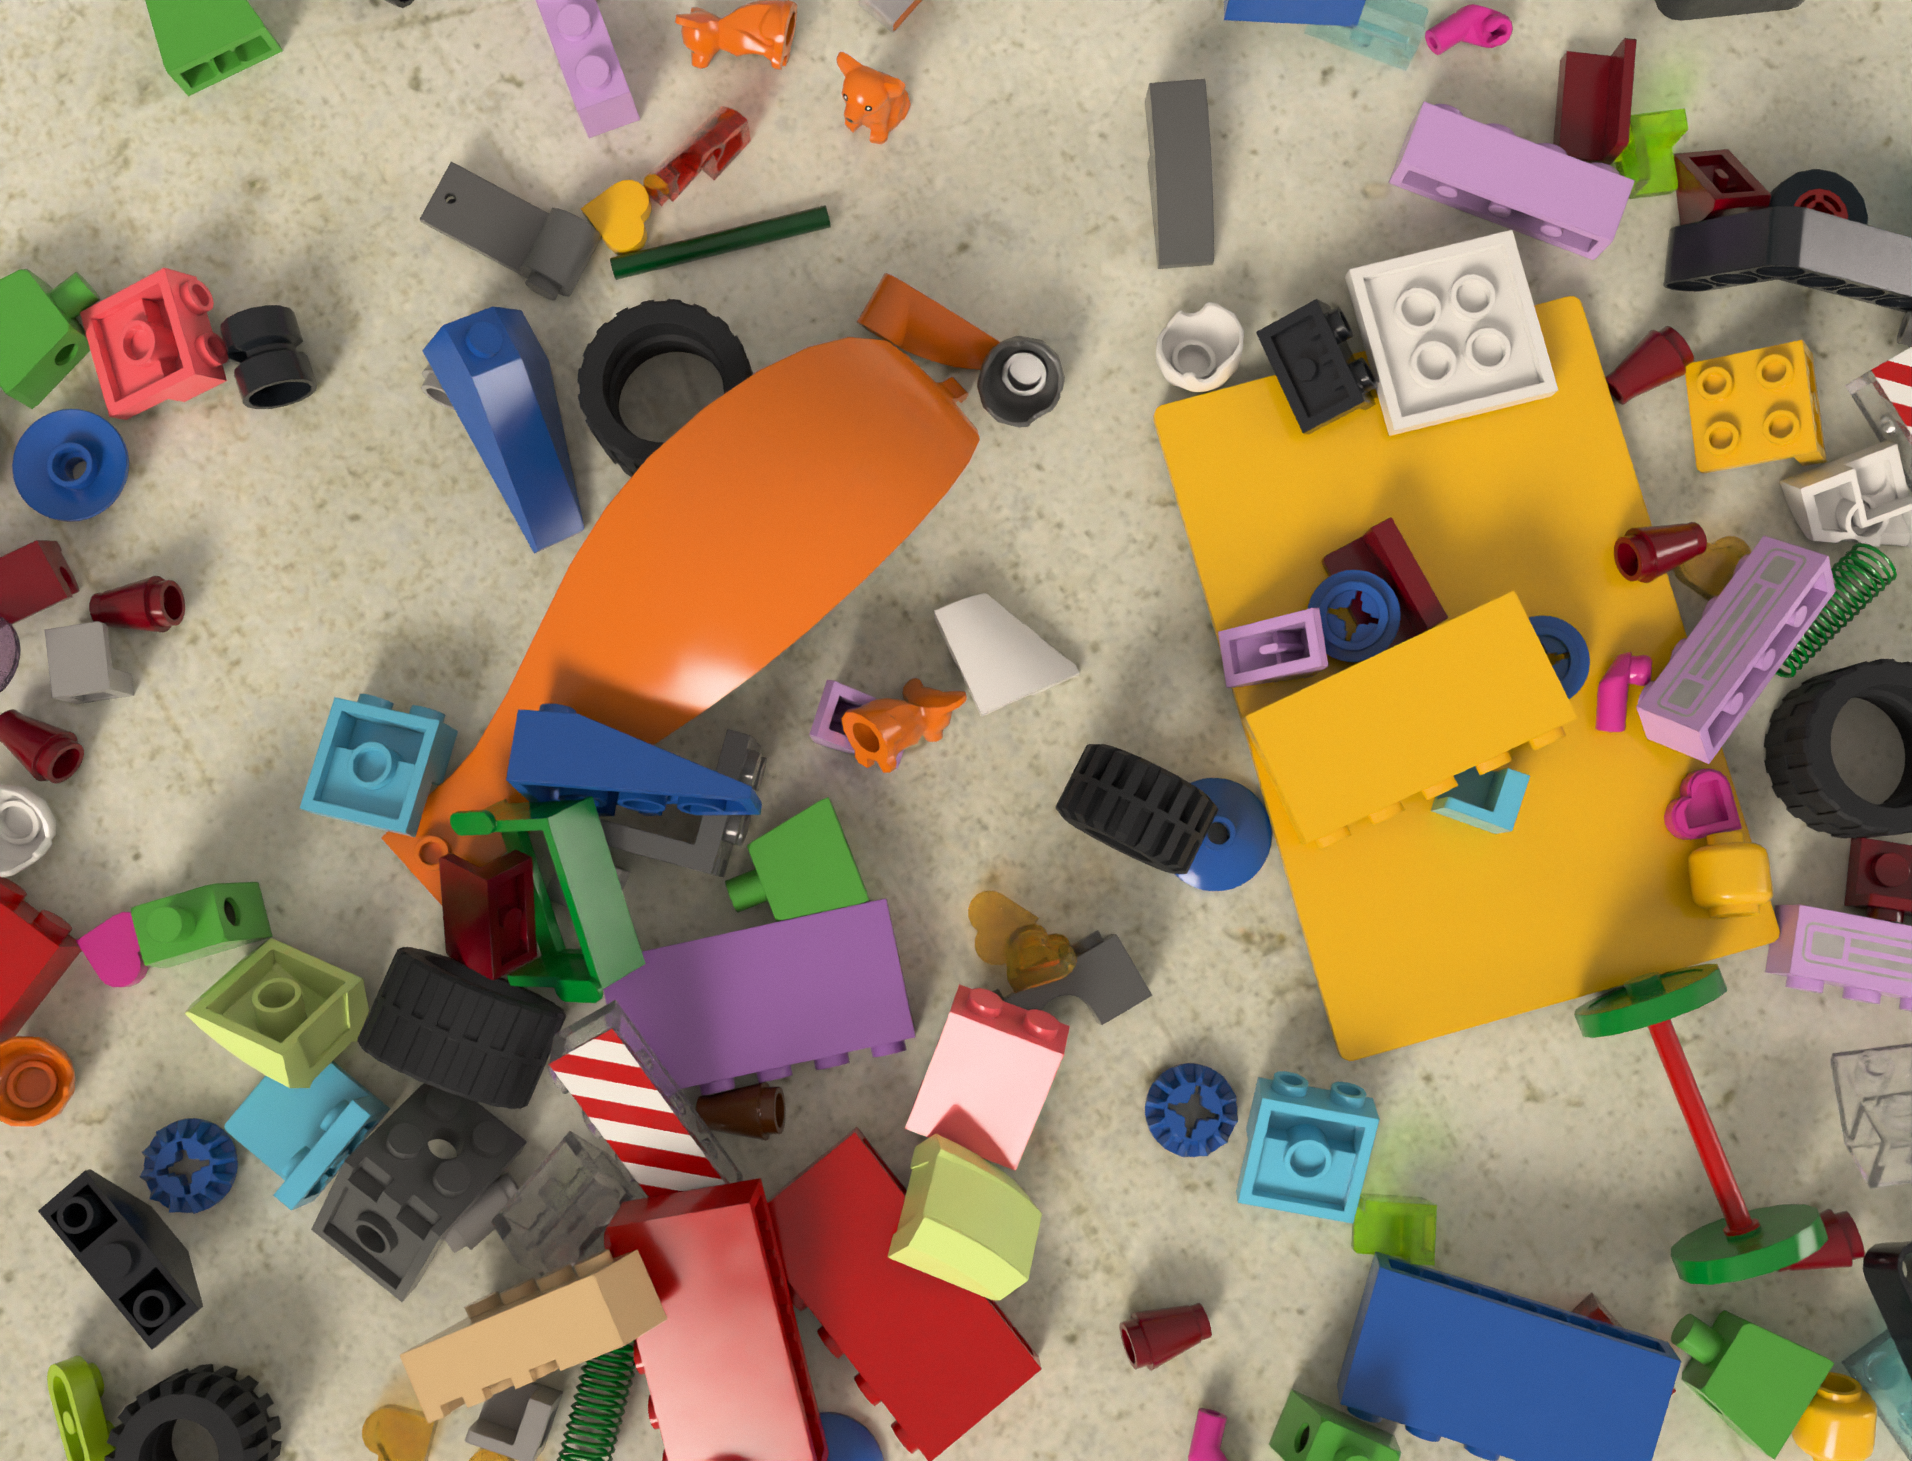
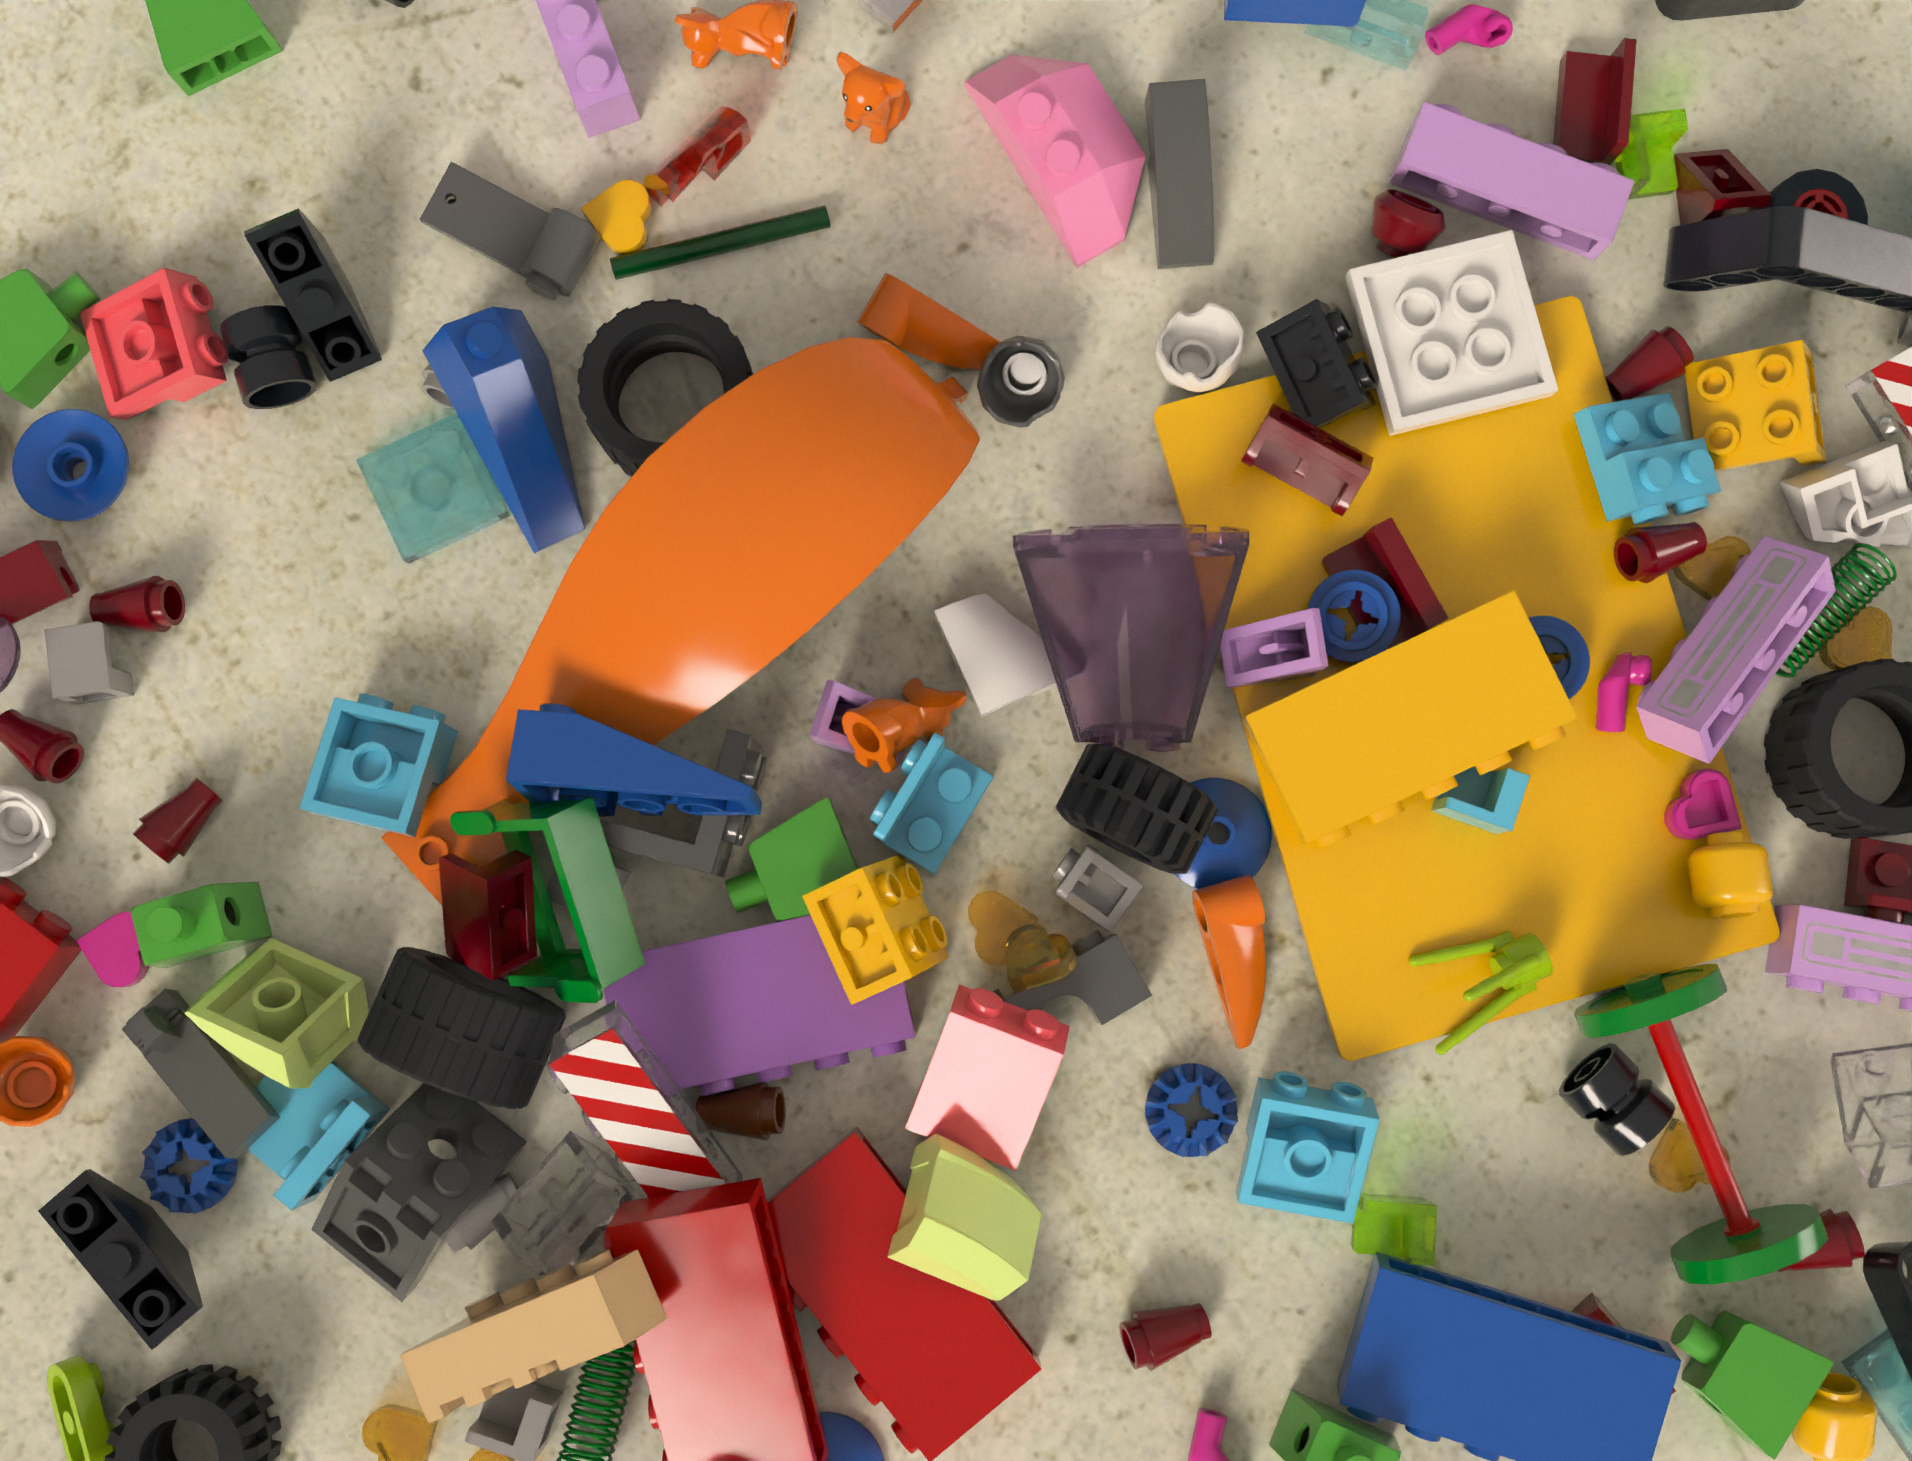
(177, 821): none -> dark red cone
(200, 1074): none -> dark grey hinge
(315, 292): none -> black slope
(432, 488): none -> clear light blue plate
(877, 927): none -> yellow bracket
(931, 803): none -> medium azure bracket
(1065, 147): none -> bright pink wedge
(1095, 887): none -> light grey bracket
(1132, 622): none -> cone
(1233, 937): none -> orange piece
(1308, 459): none -> dark red hinge
(1404, 223): none -> dark red cone
(1514, 968): none -> lime plant
(1624, 1108): none -> black wheel
(1644, 459): none -> medium azure plate
(1676, 1161): none -> clear yellow tile
(1861, 640): none -> clear yellow tile

